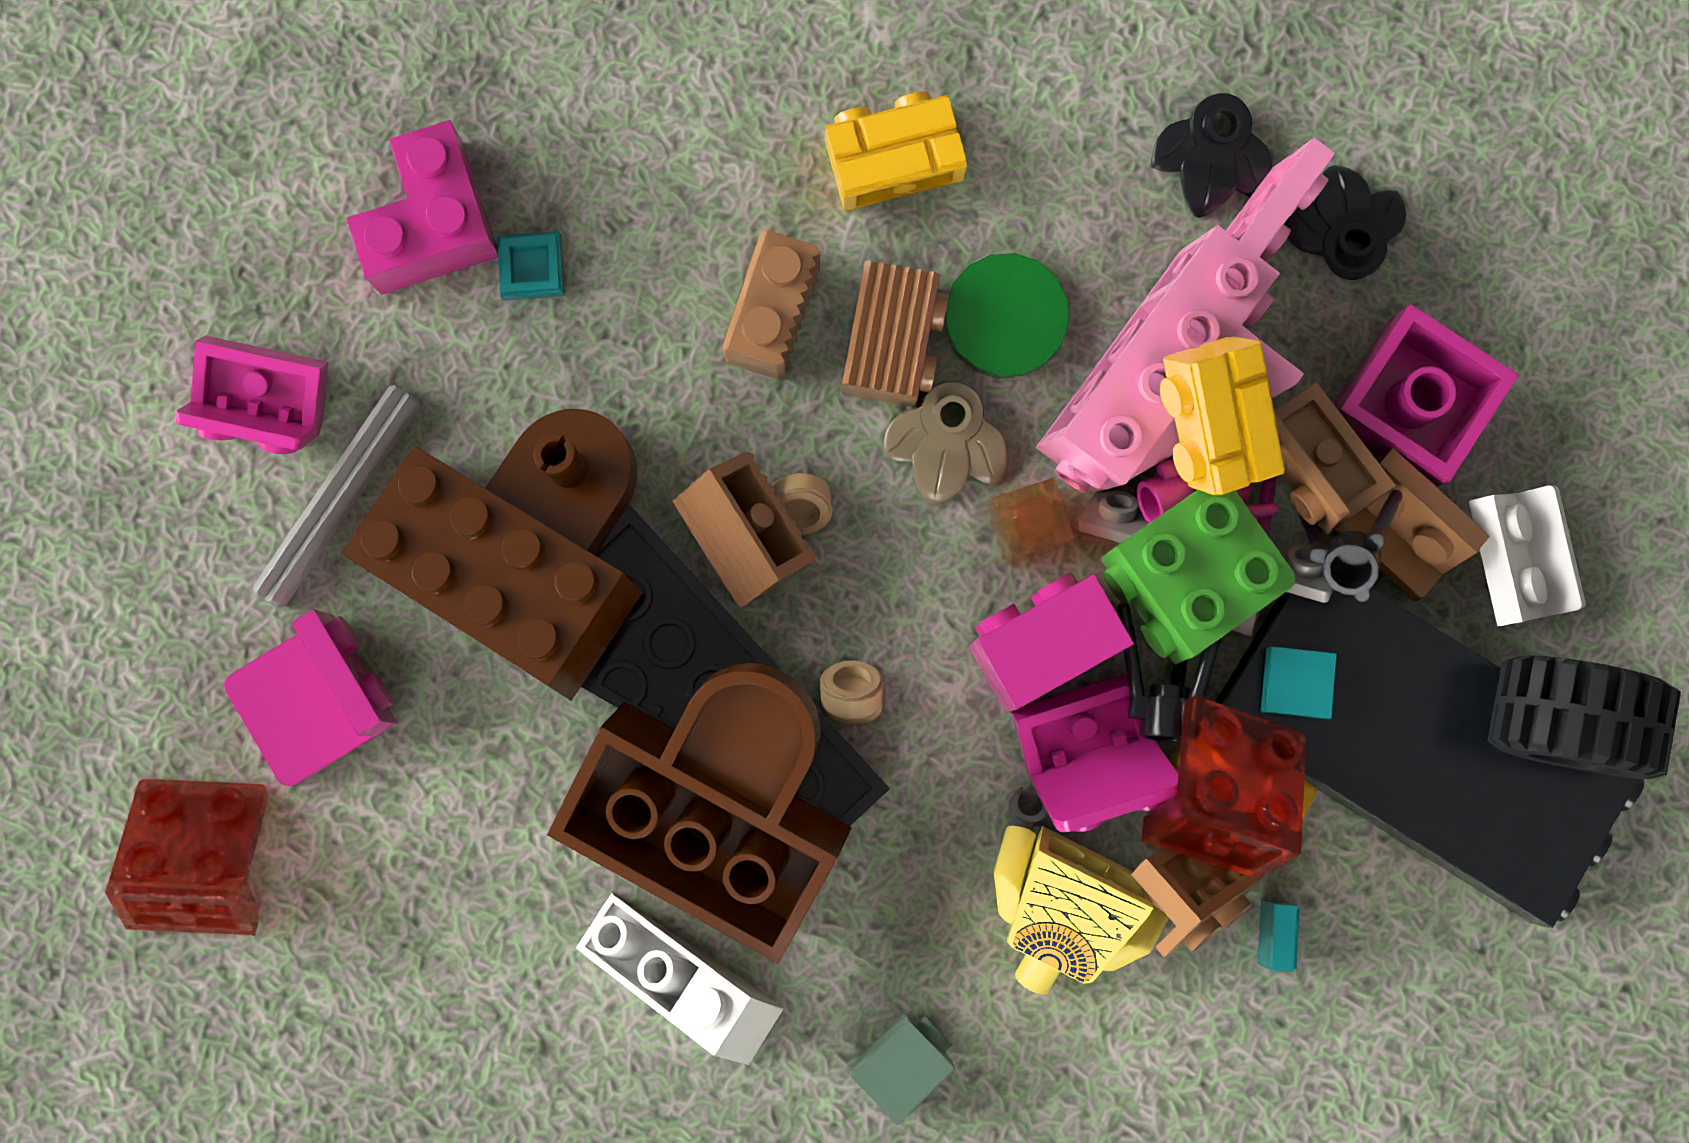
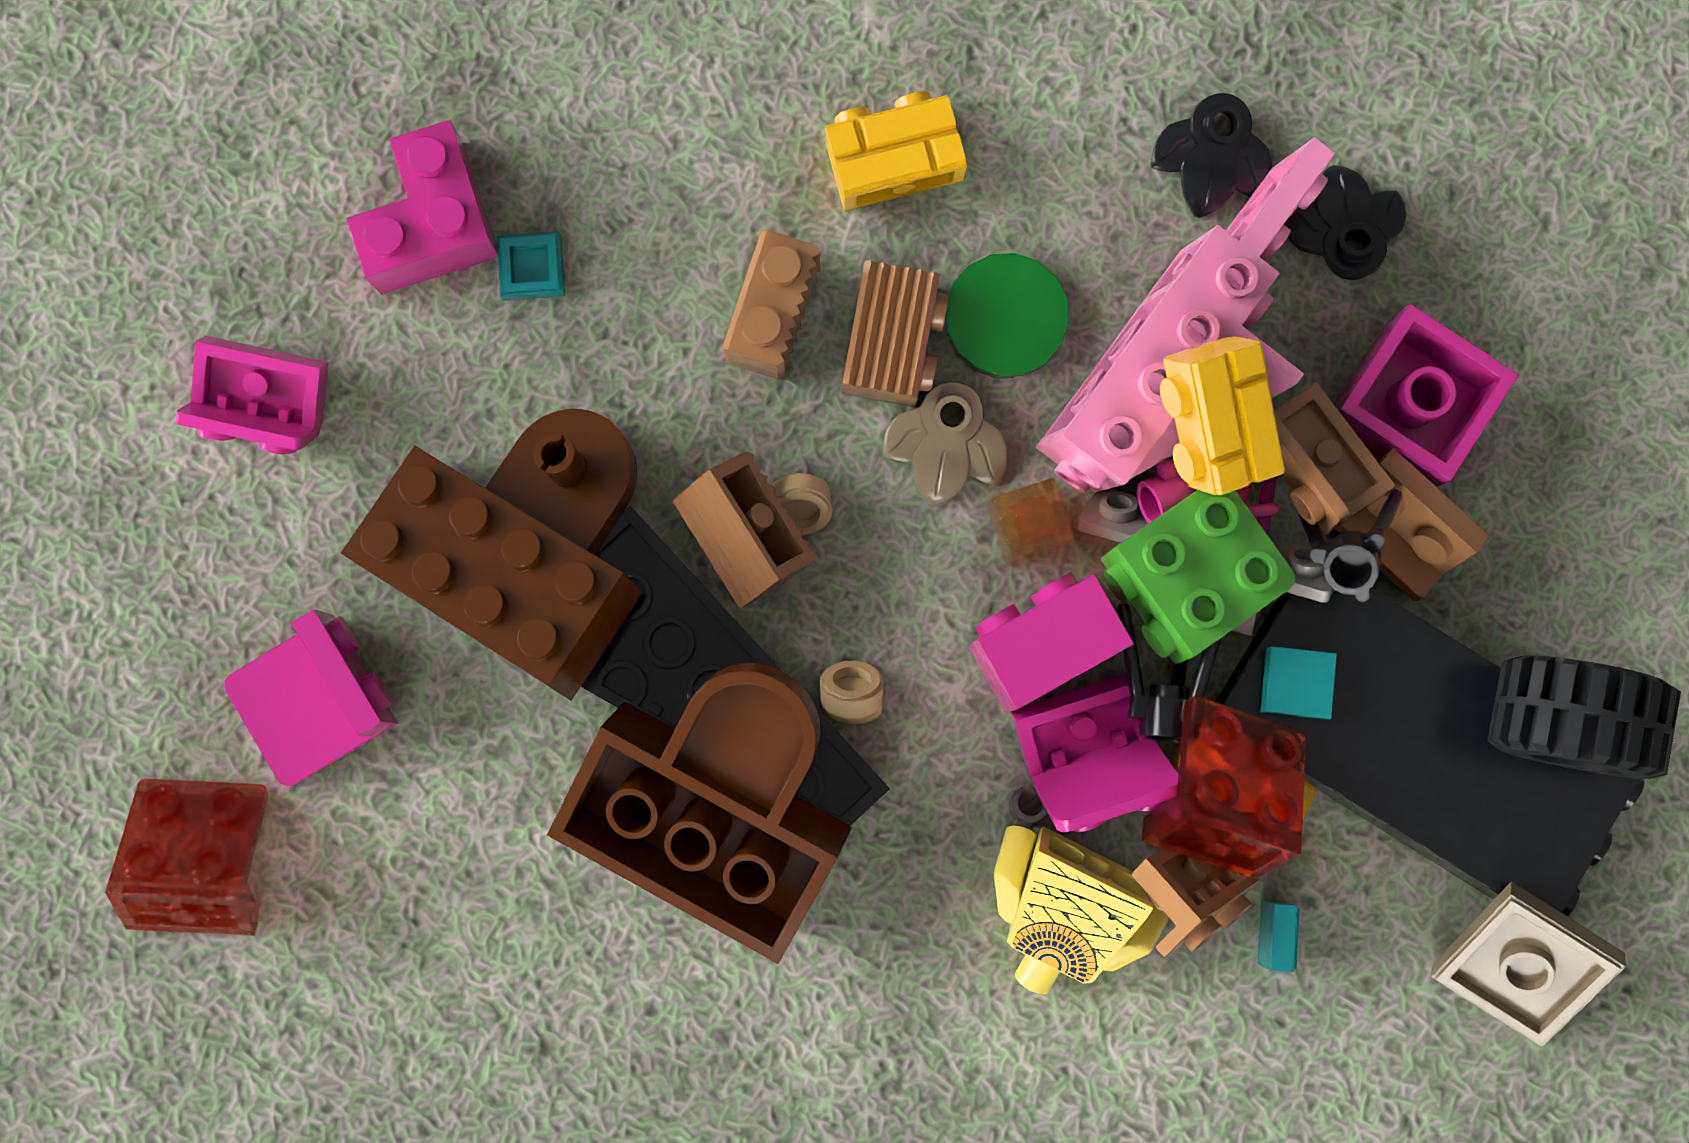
(336, 496): light grey axle -> none
(680, 982): white slope -> none
(904, 1065): sand green brick -> none
(1528, 555): white bracket -> none
(1528, 964): none -> tile

